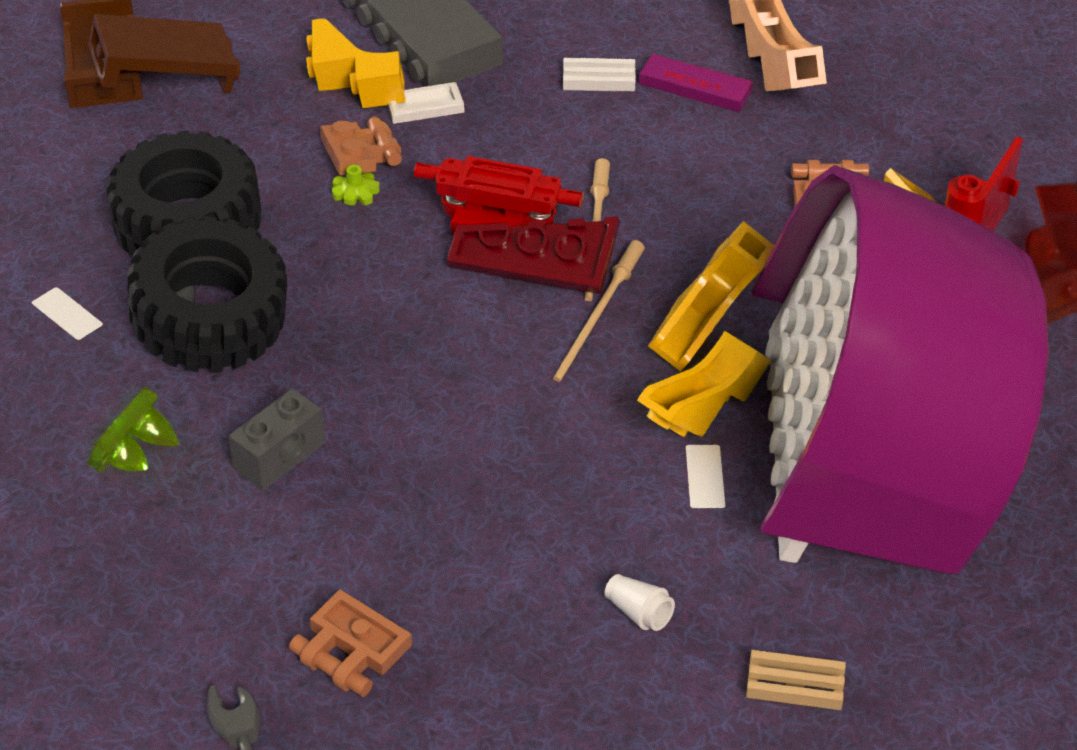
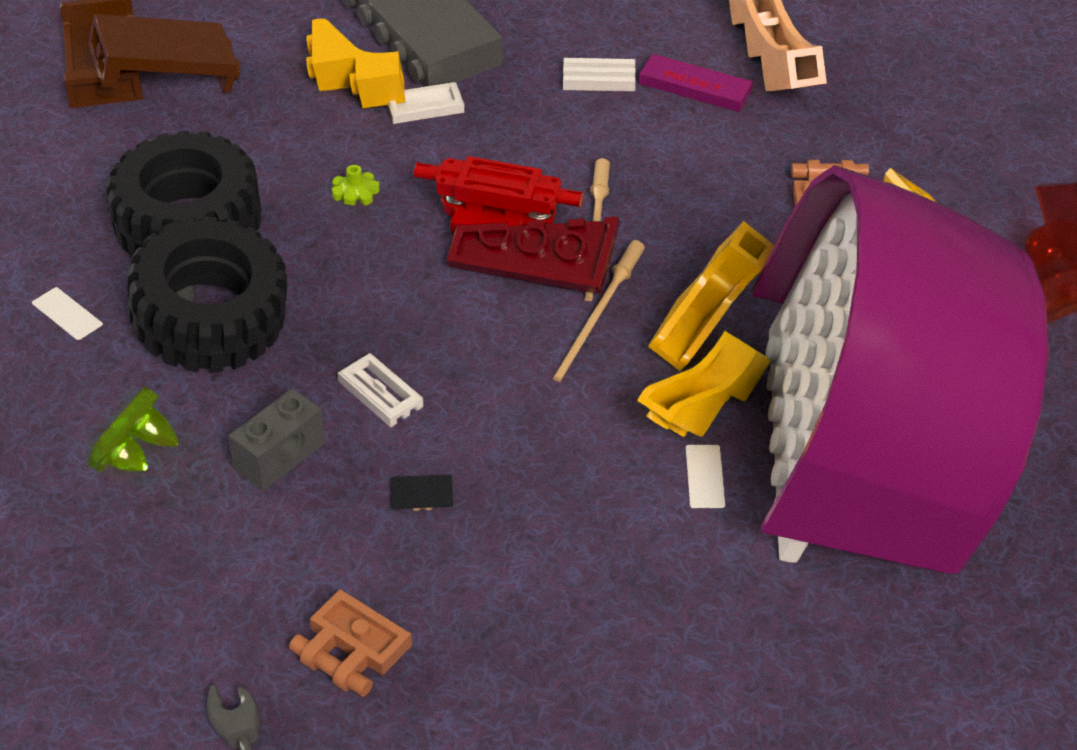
(361, 147): nougat plate -> none
(391, 407): none -> white tile
(421, 492): none -> black piece
(642, 602): white cone -> none
(796, 673): tan tile -> none
(987, 200): red door -> none

